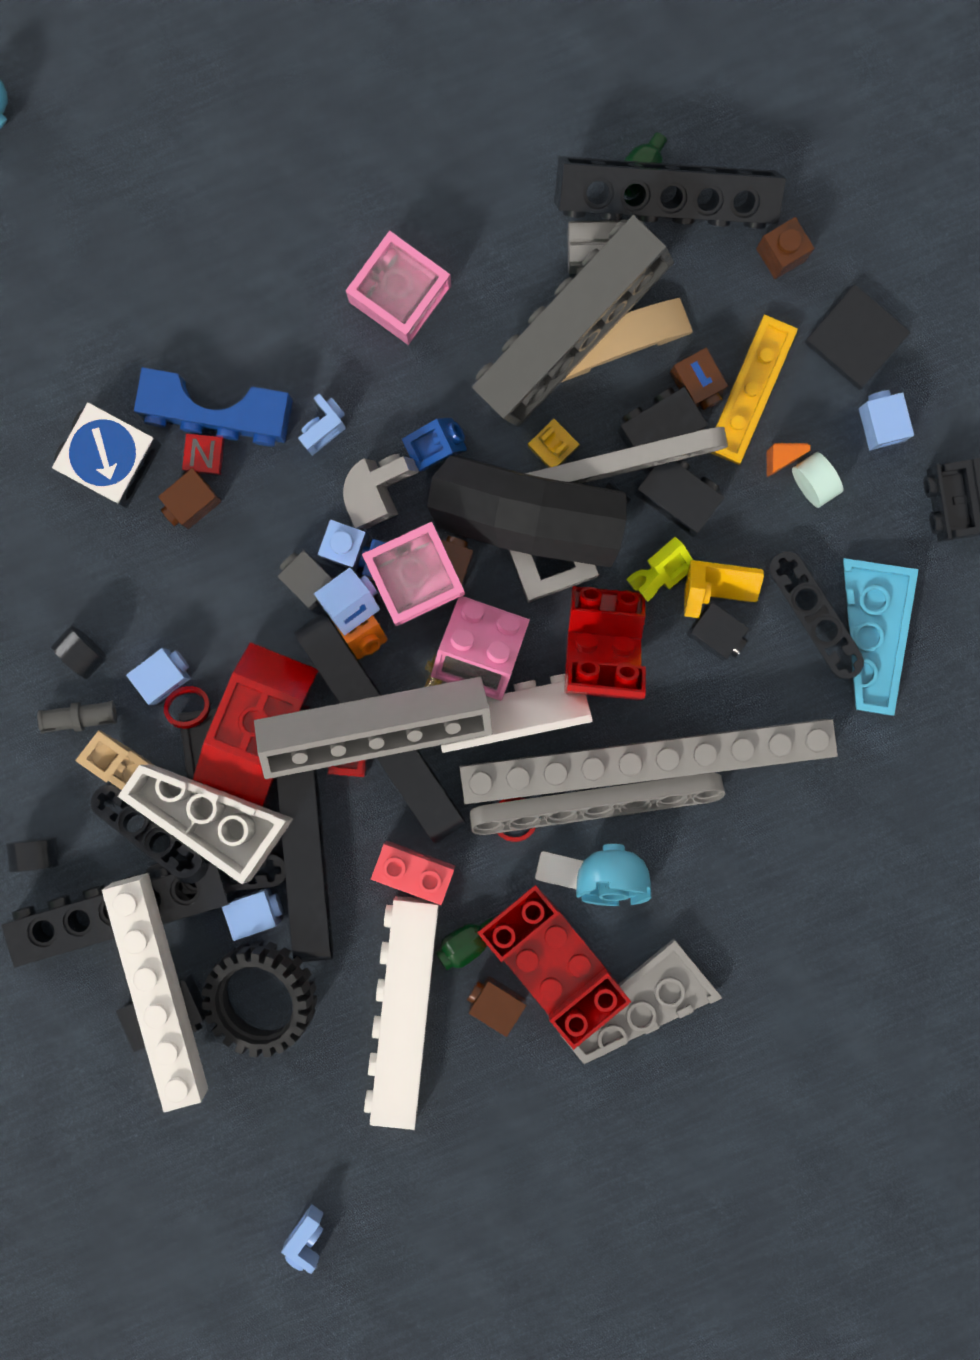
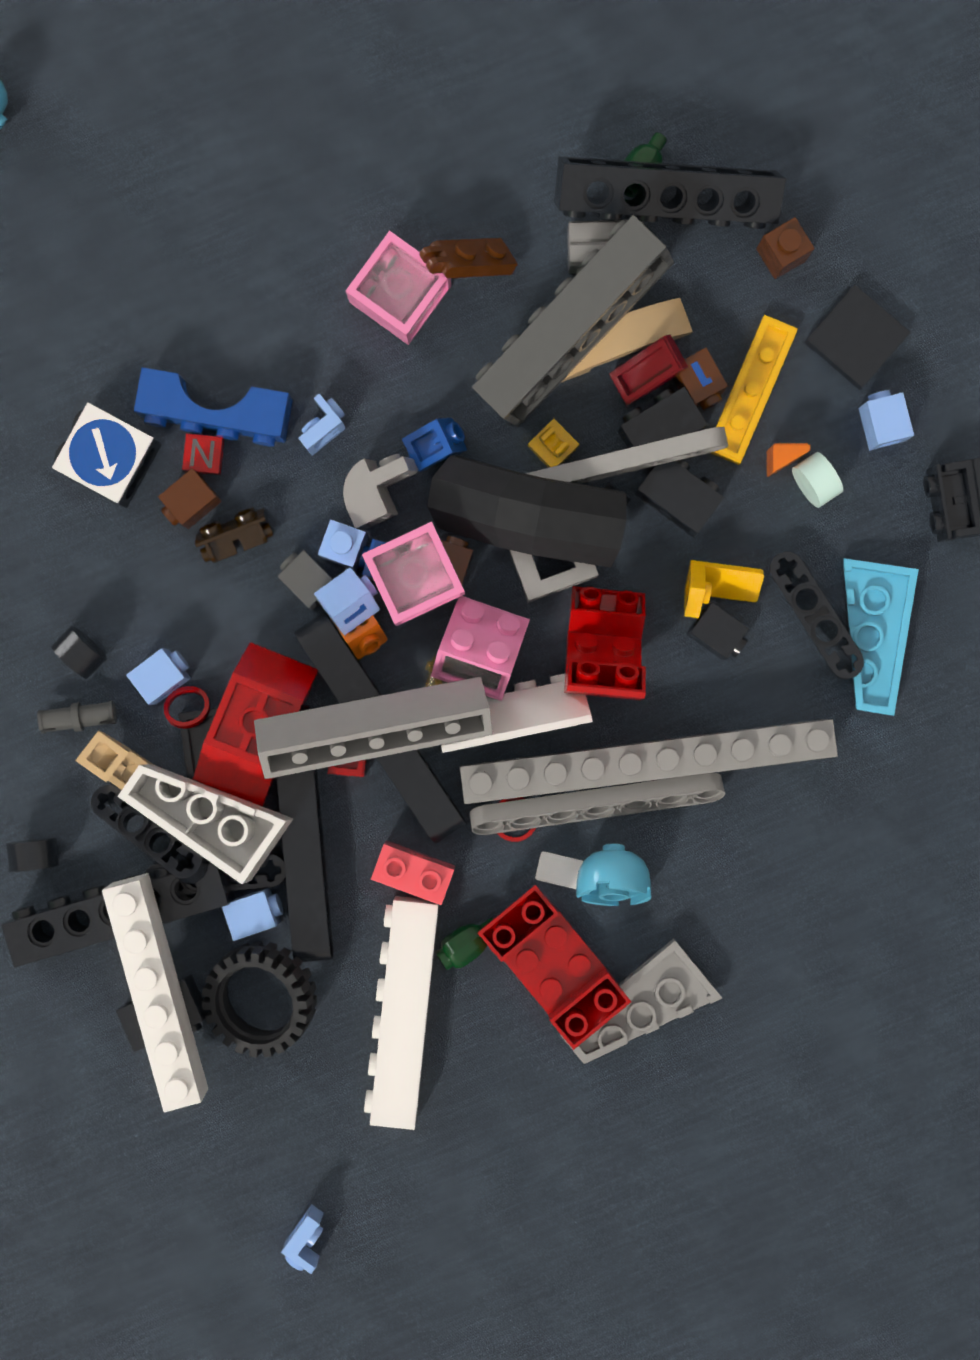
(219, 537): none -> dark brown hinge
(469, 258): none -> reddish brown hinge
(496, 1005): reddish brown brick -> none
(648, 370): none -> dark red tile
(666, 569): neon yellow plate -> none

